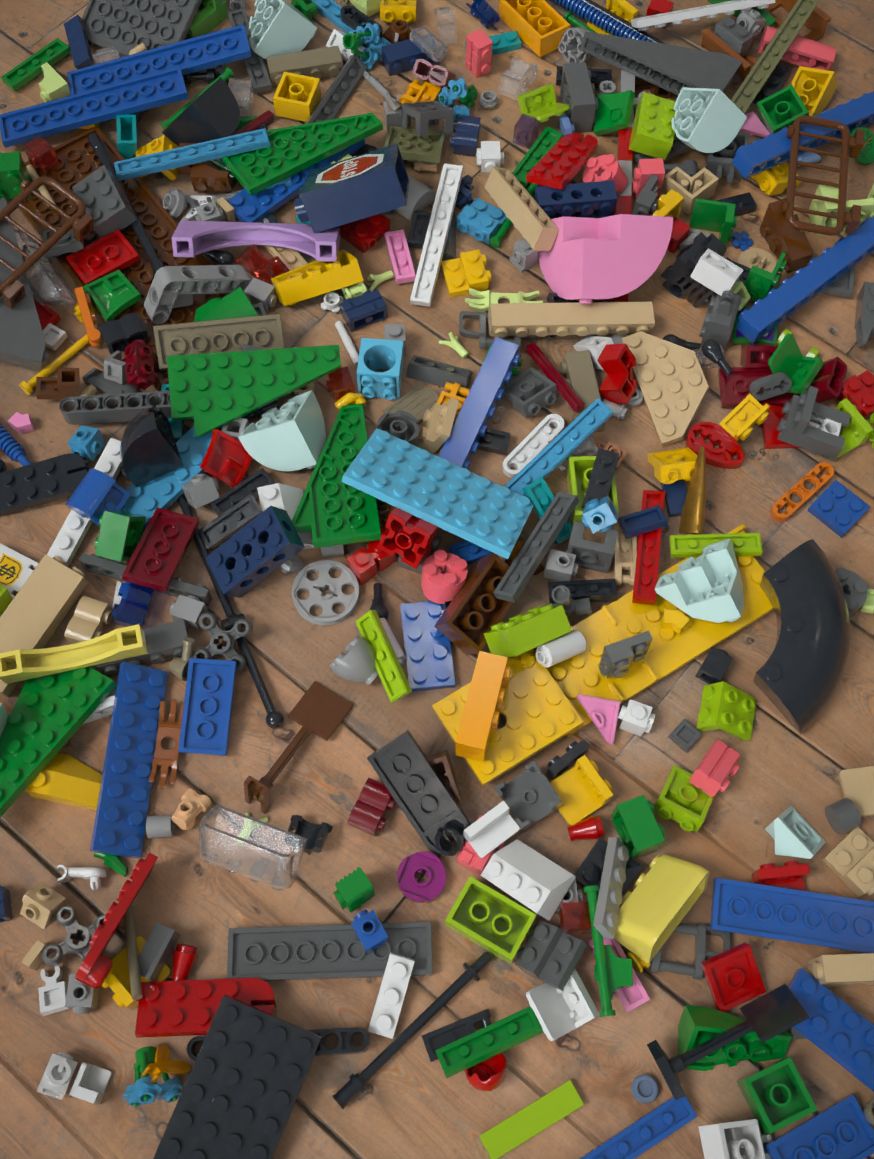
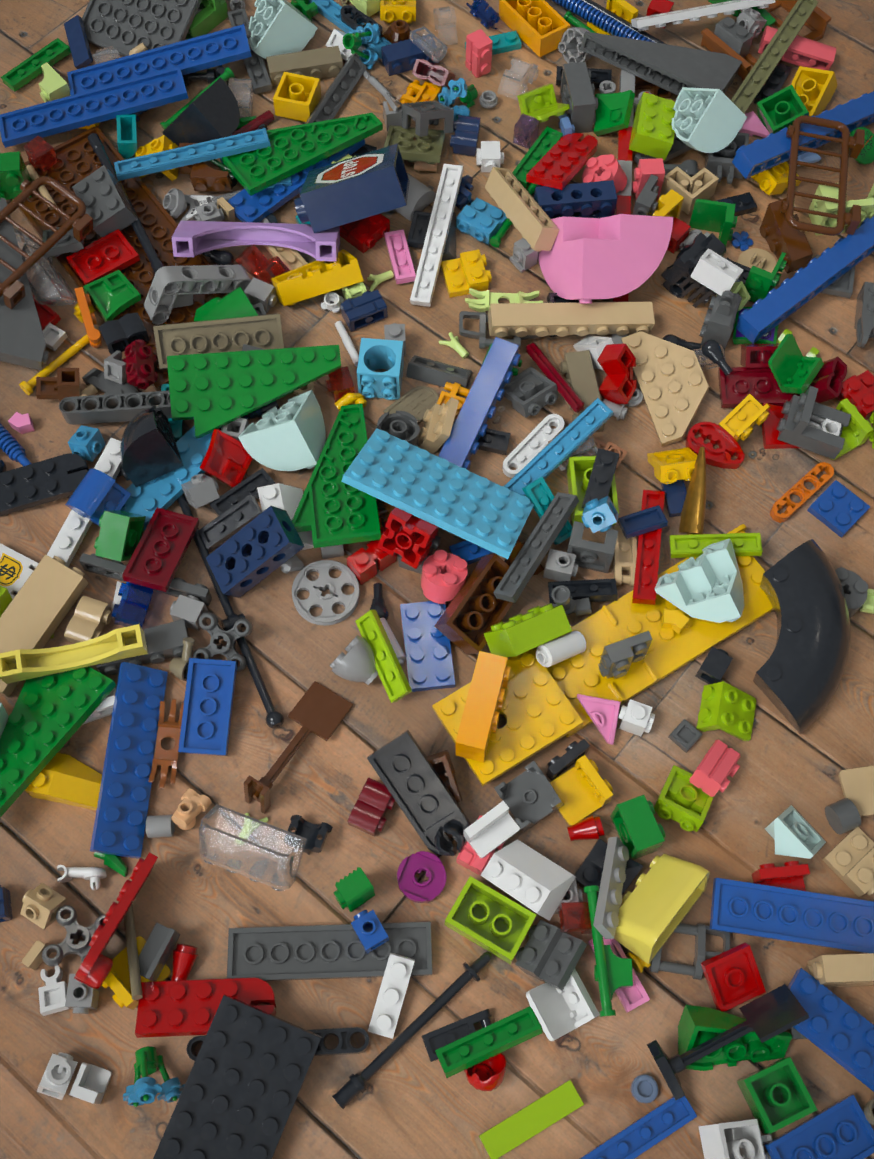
(163, 1064): light orange piece -> none
(770, 386): dark grey beam -> none

